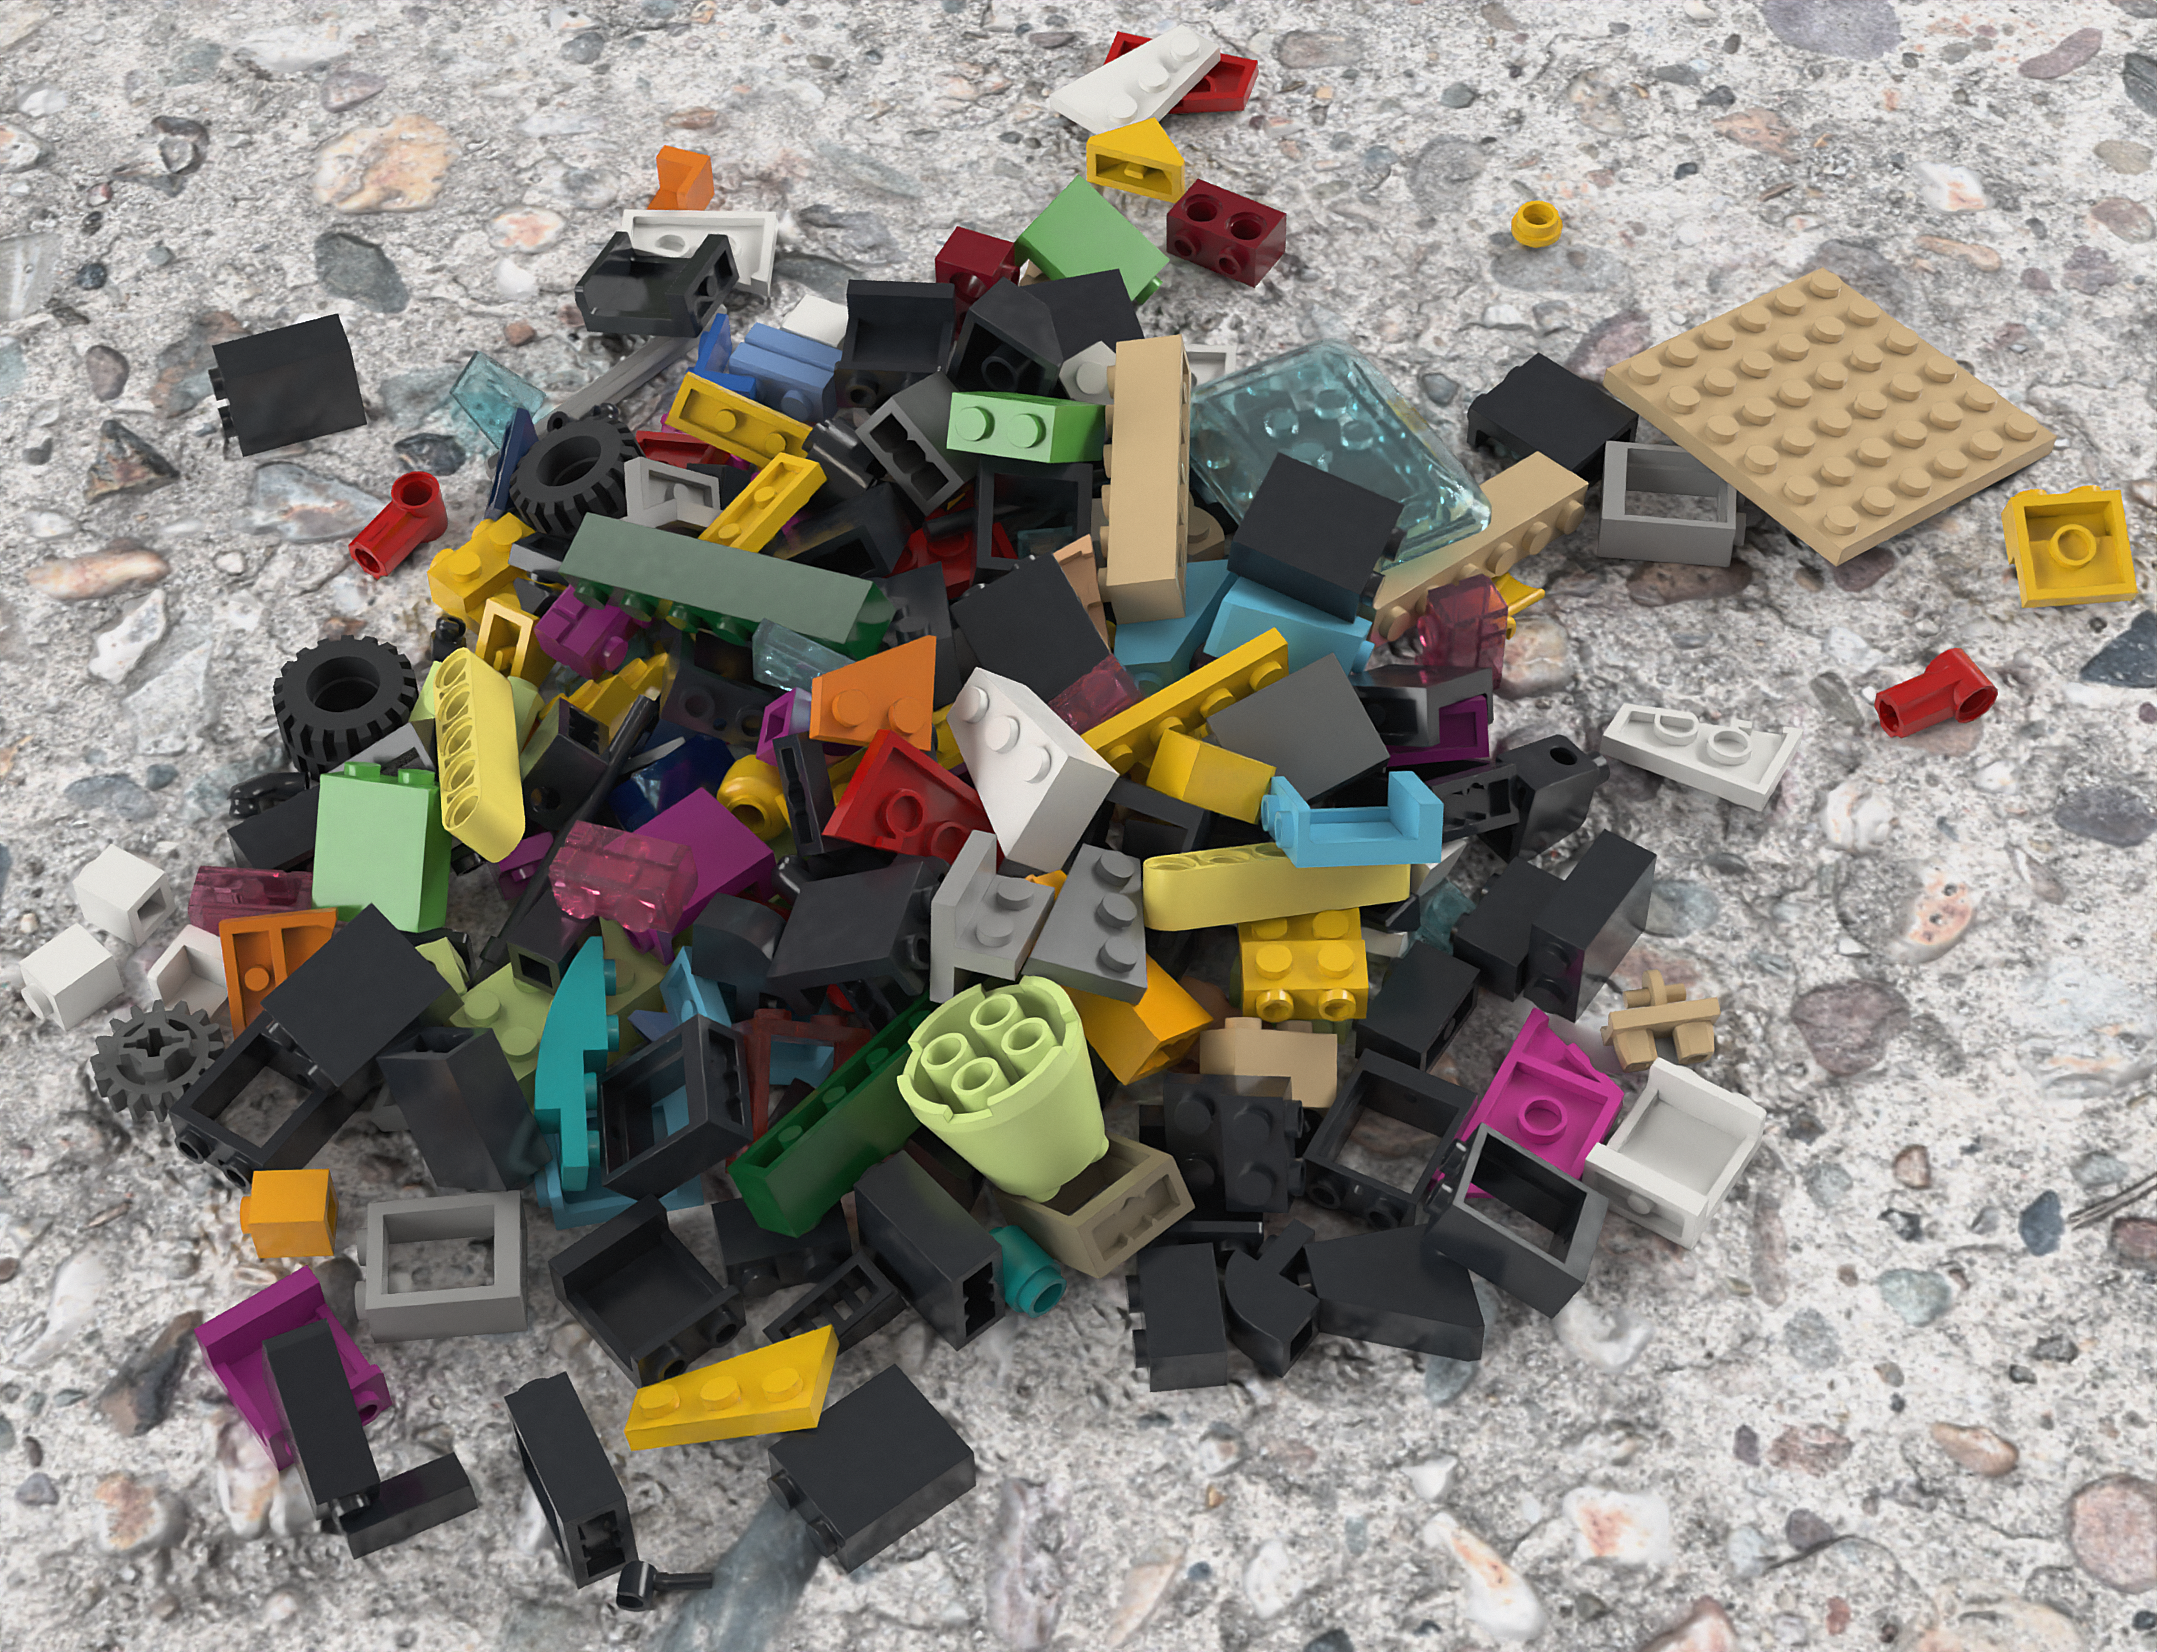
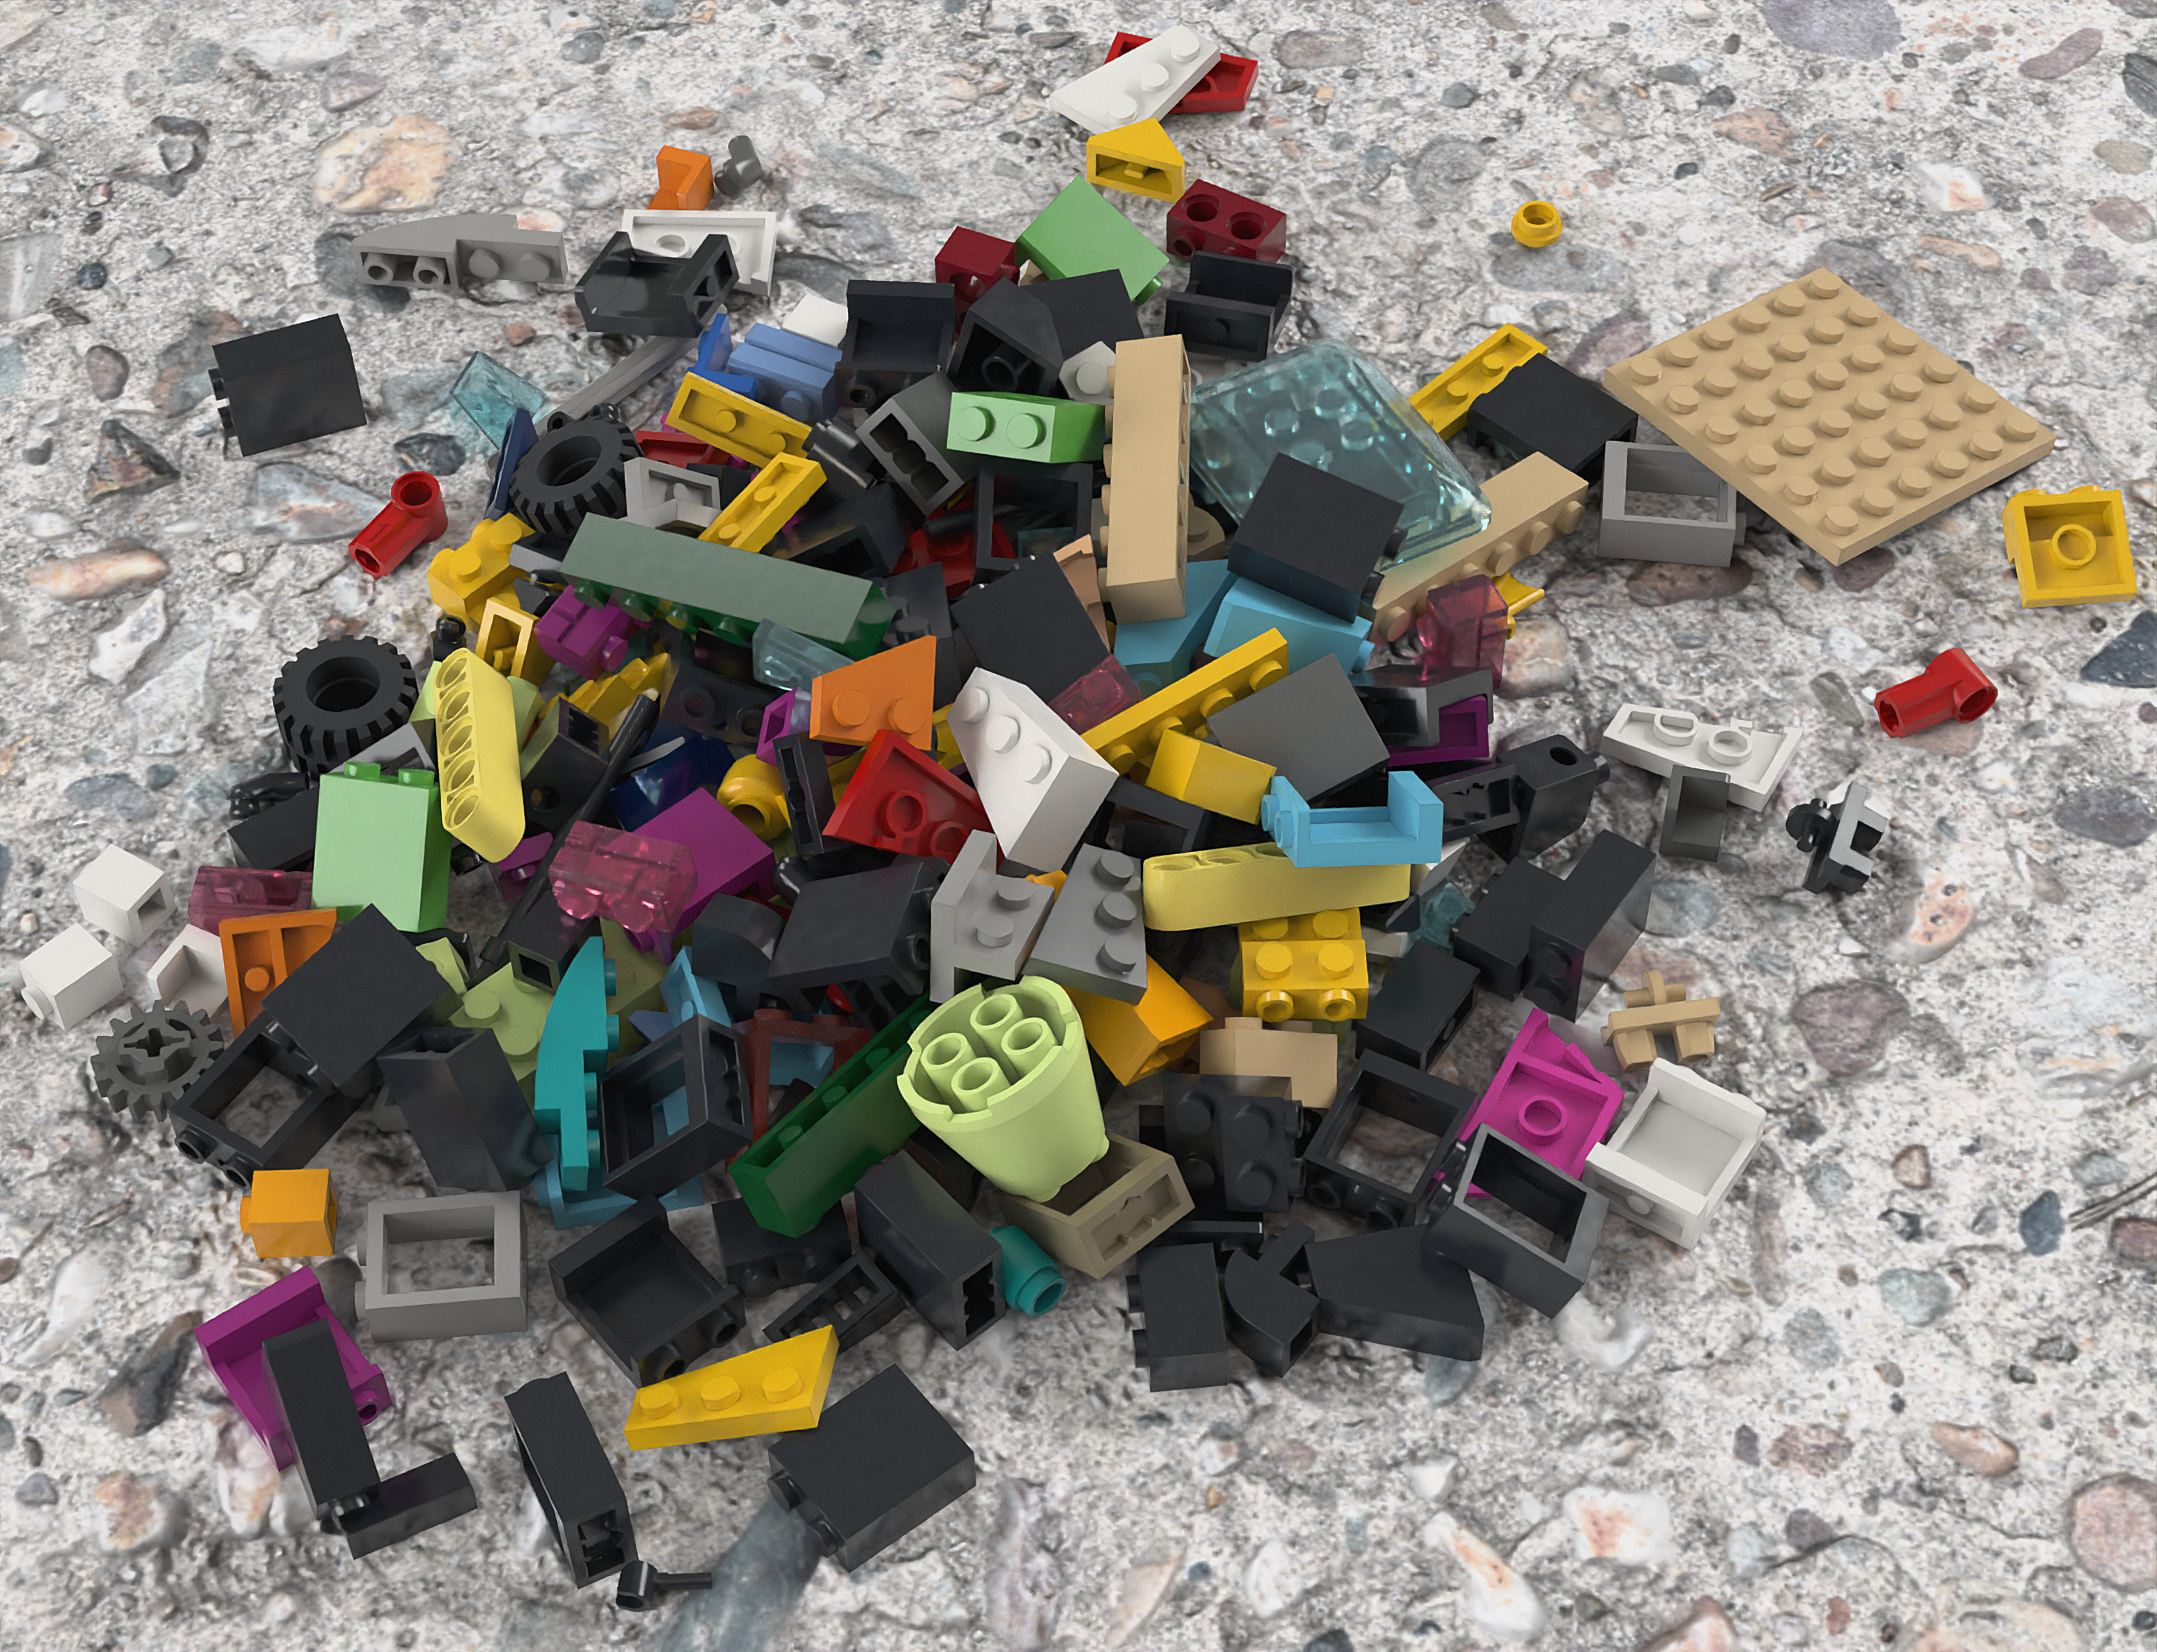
(448, 248): none -> light grey slope
(741, 170): none -> dark grey arm
(1231, 306): none -> black panel
(1450, 394): none -> yellow plate
(1694, 813): none -> dark grey panel
(1831, 834): none -> black hips

